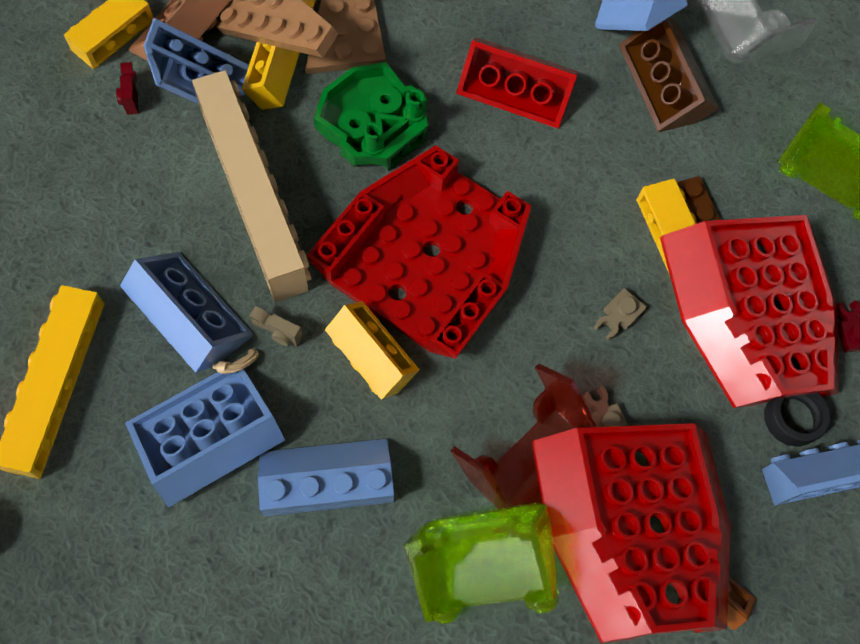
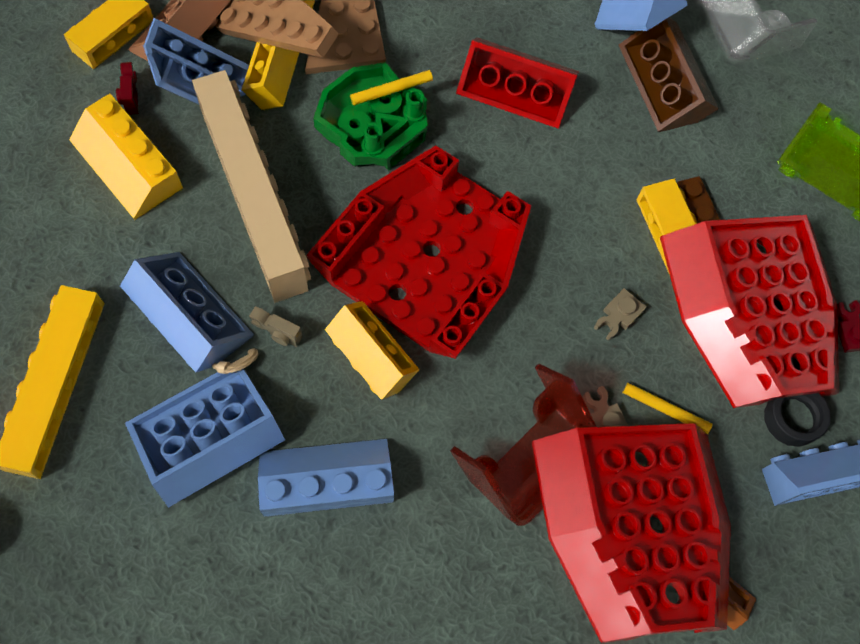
(124, 157): none -> yellow slope
(391, 87): none -> yellow bar
(484, 561): clear neon green windscreen -> none
(665, 407): none -> yellow bar

